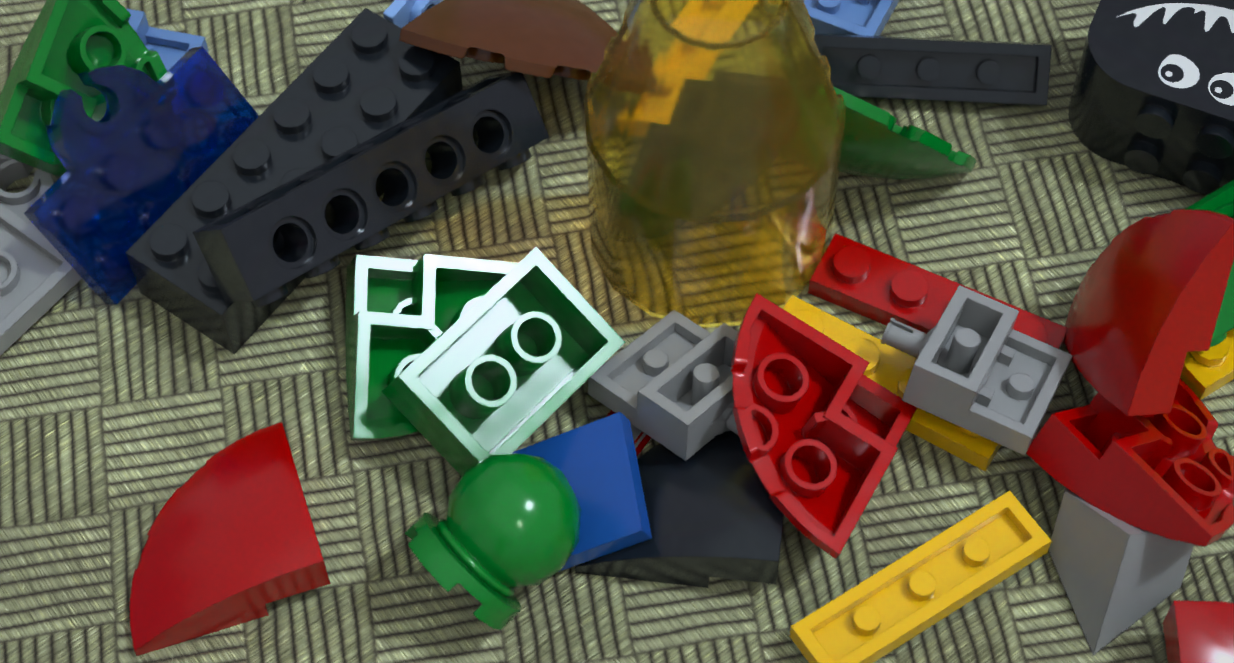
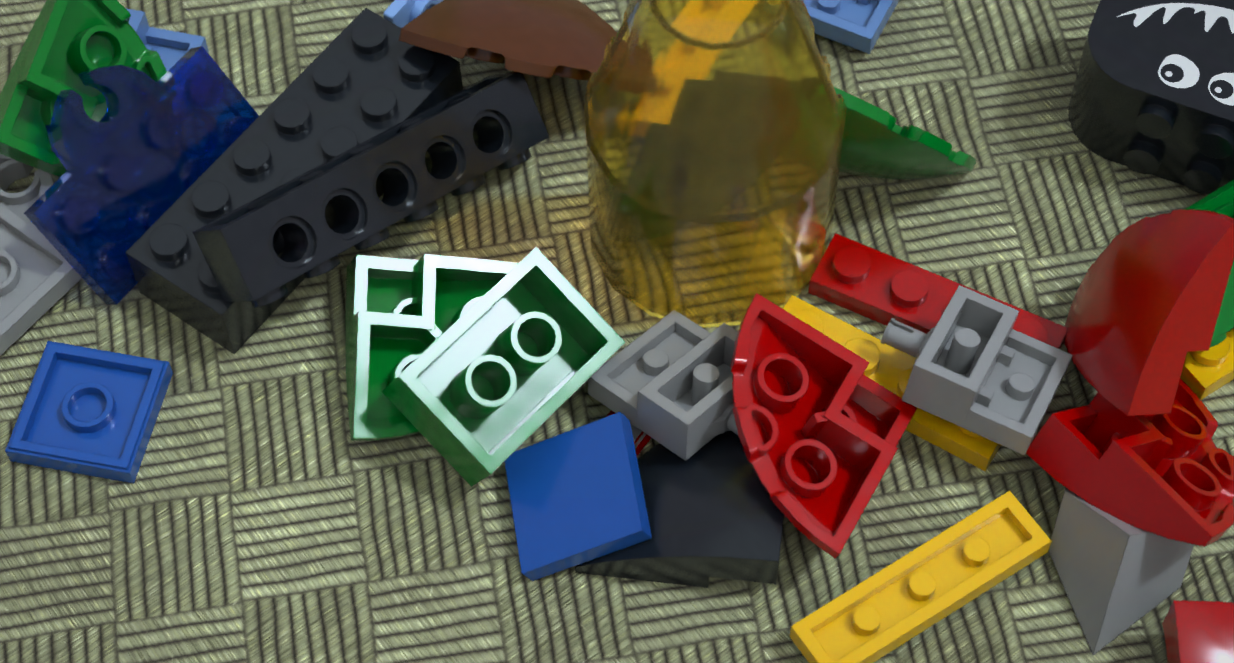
(90, 412): none -> blue tile
(226, 546): red brick -> none
(504, 530): green tile -> none
(938, 68): black plate -> none

